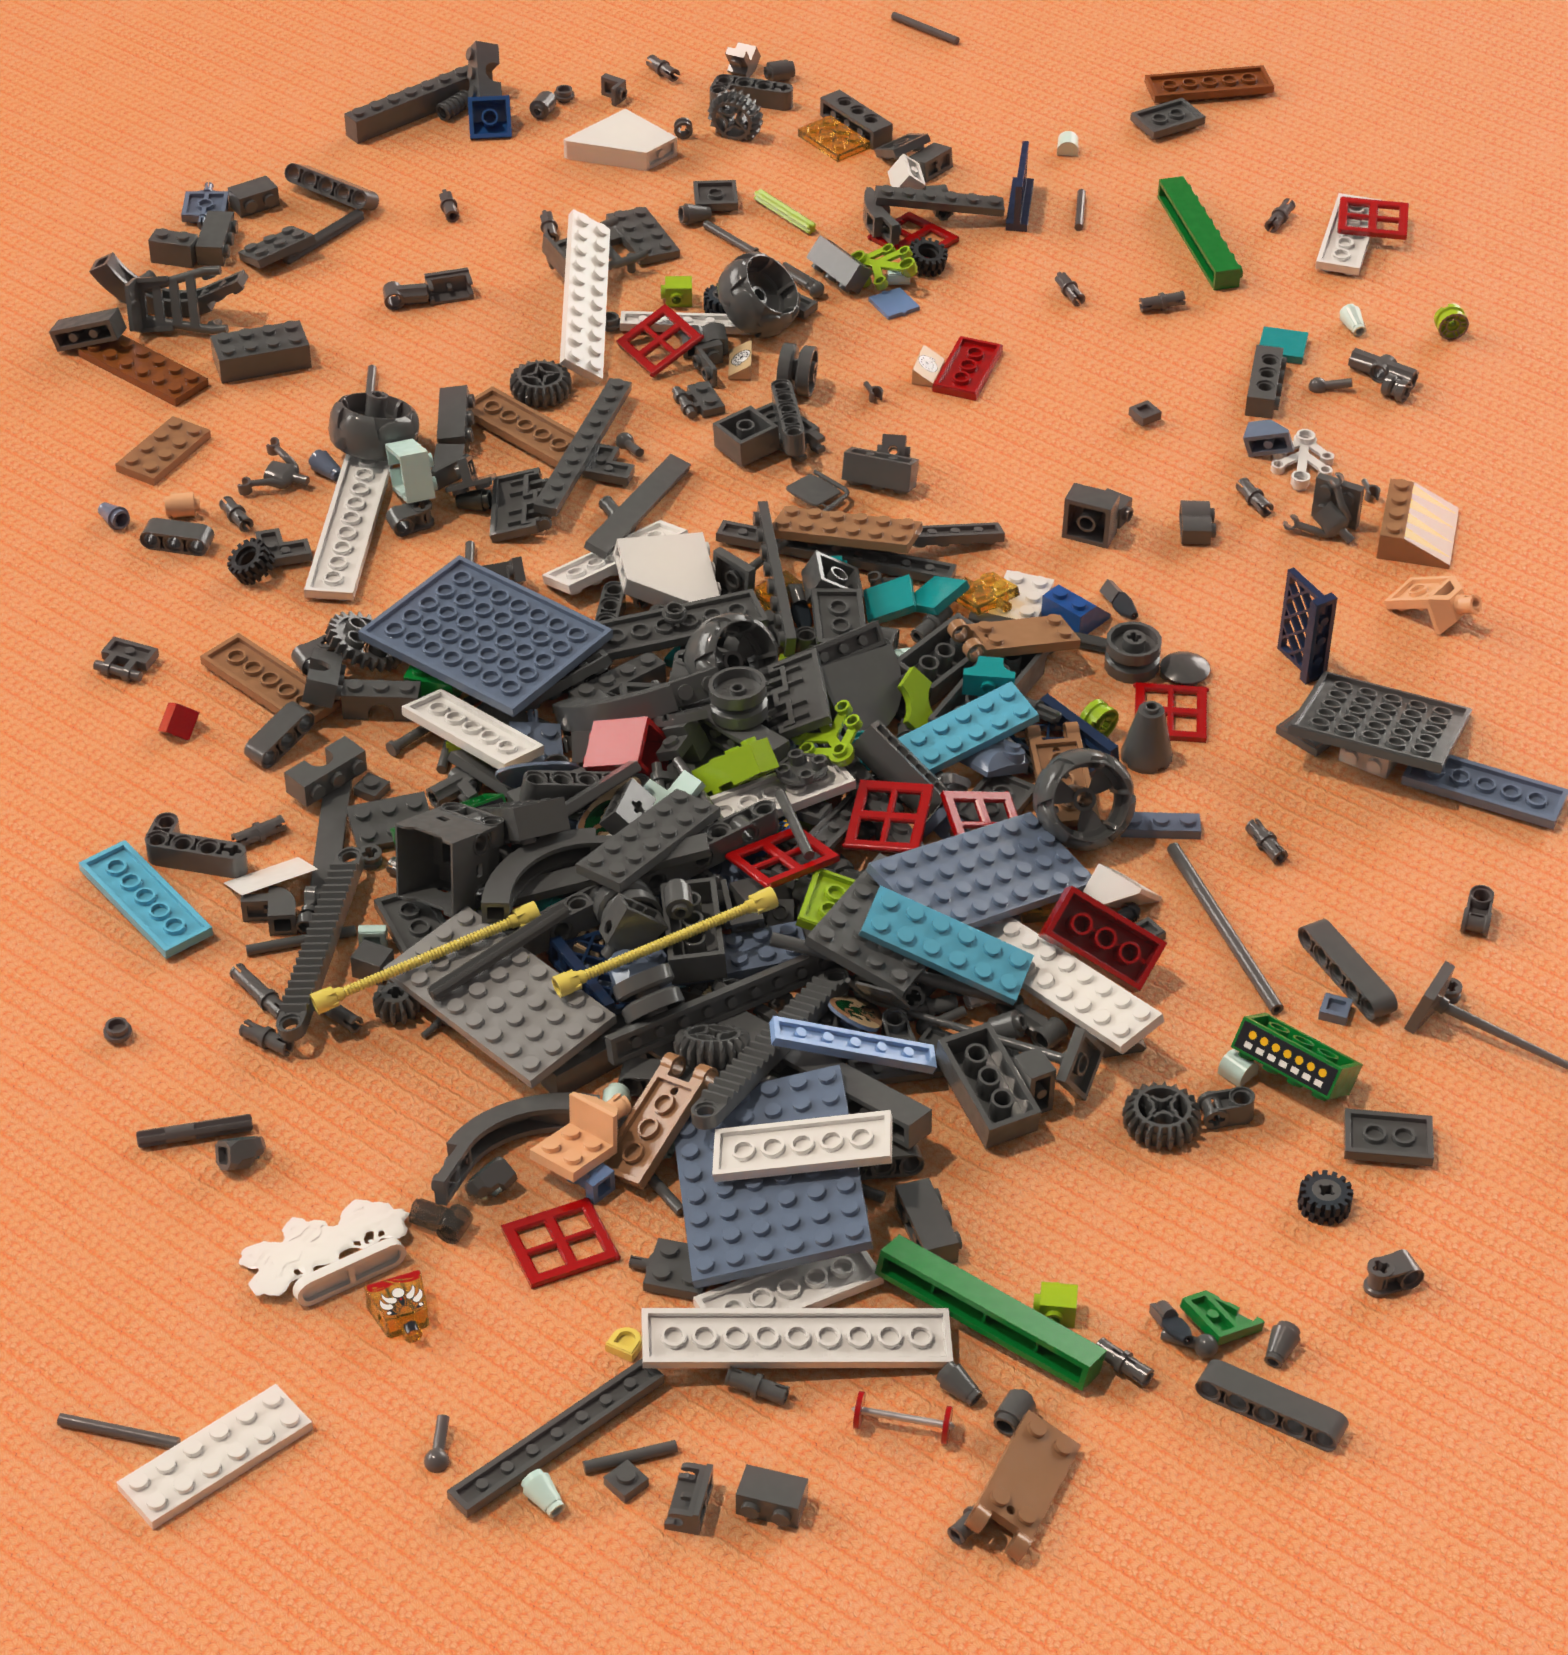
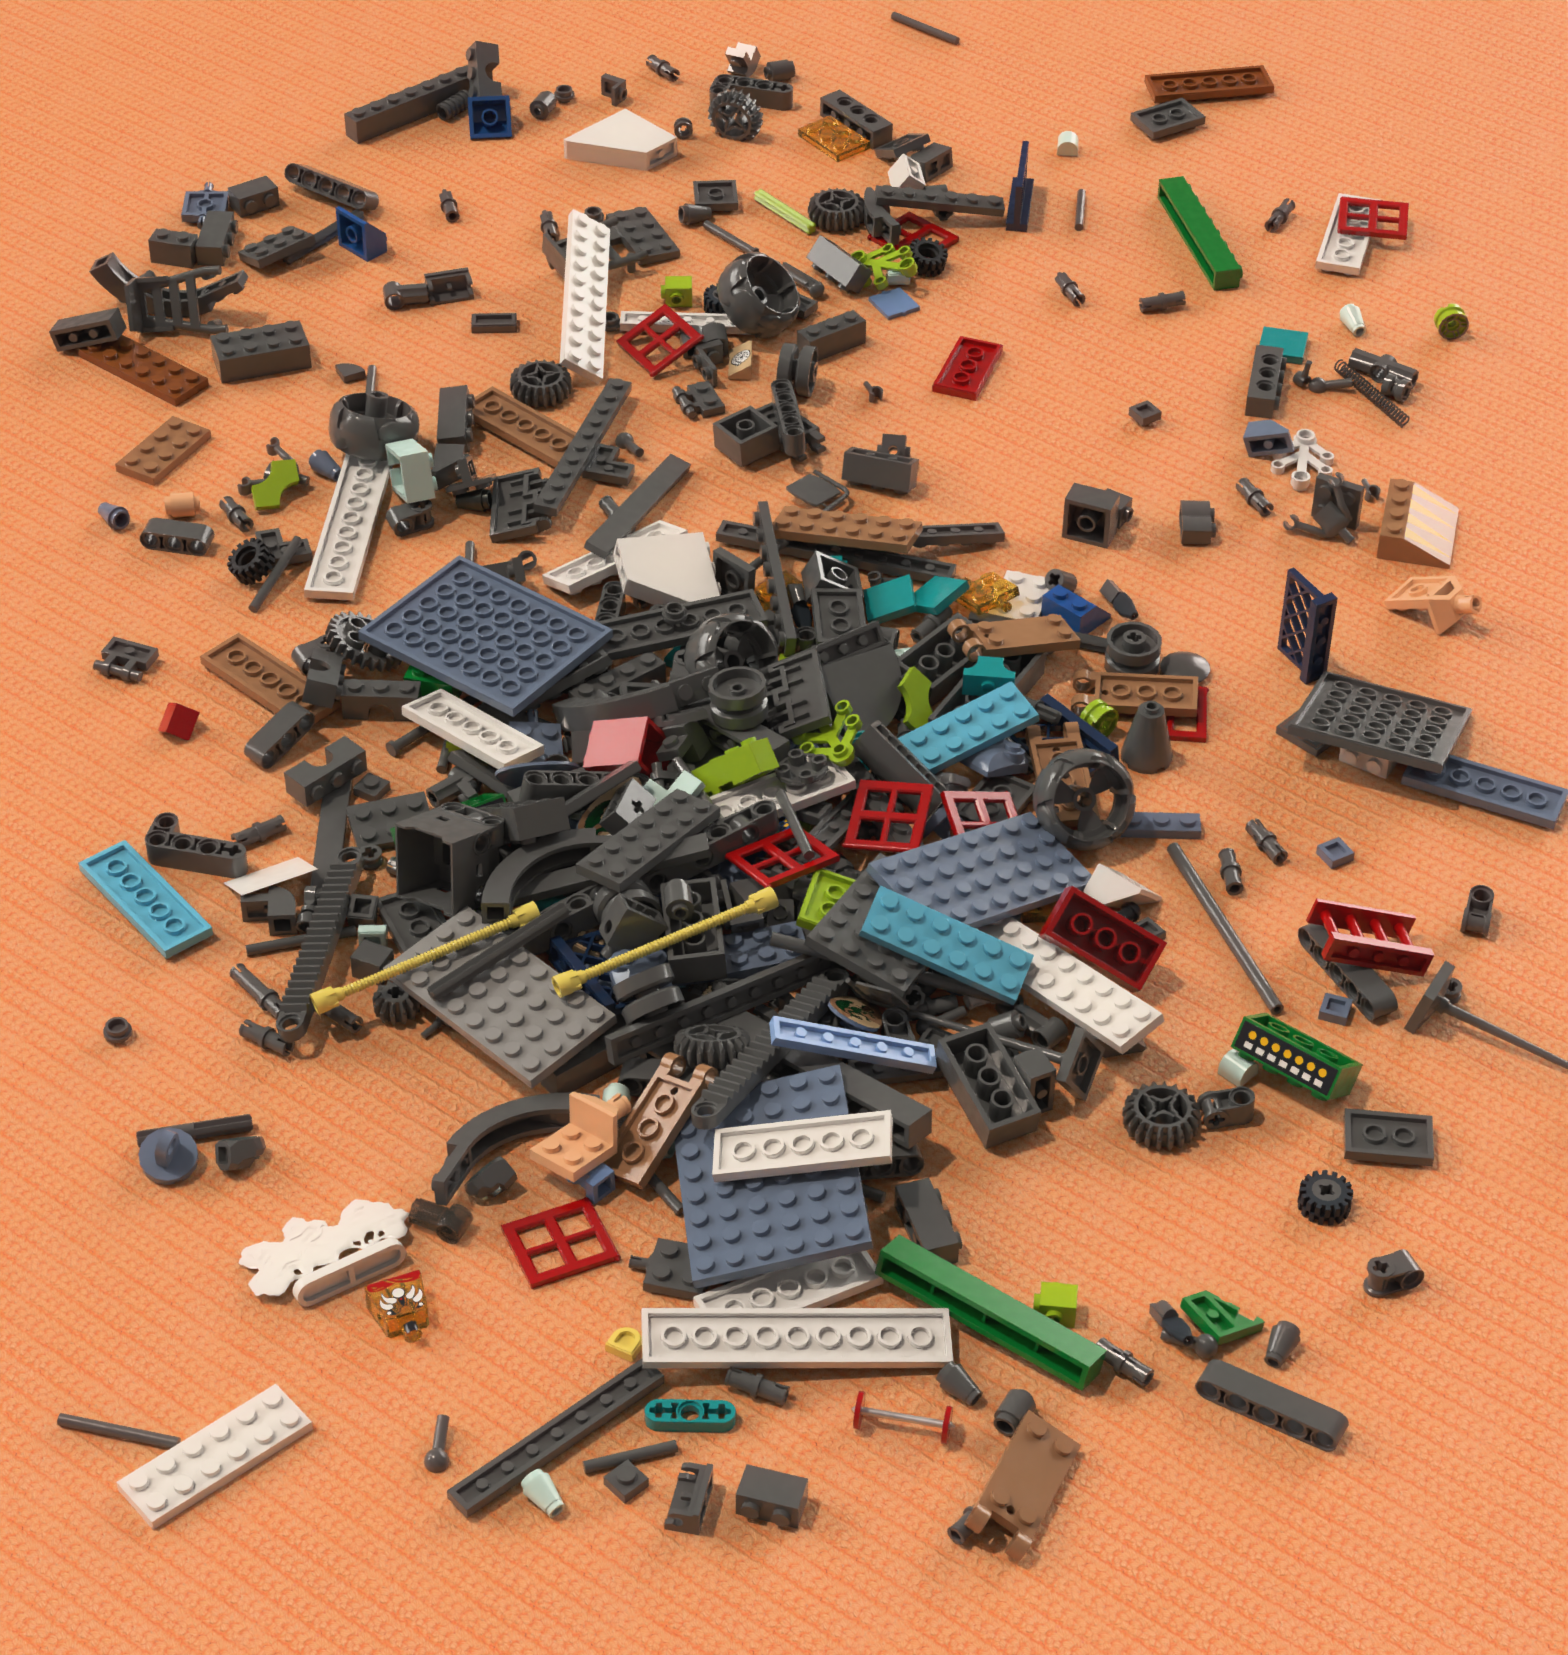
(168, 1156): none -> sand blue tile
(275, 574): none -> dark grey bar
(282, 476): none -> lime tile
(350, 372): none -> dark grey tile
(359, 236): none -> blue slope
(362, 910): none -> dark grey slope
(494, 323): none -> dark grey tile
(525, 555): none -> dark grey hinge
(594, 213): none -> dark grey plate
(680, 1406): none -> teal beam
(834, 334): none -> dark grey brick
(836, 209): none -> dark grey gear
(927, 367): tan slope -> none
(1062, 578): none -> dark grey piece
(1129, 690): none -> medium nougat hinge
(1230, 871): none -> dark grey pin
(1302, 376): none -> dark grey hand
(1335, 853): none -> sand blue tile
(1365, 385): none -> dark grey piece
(1369, 952): none -> red fence

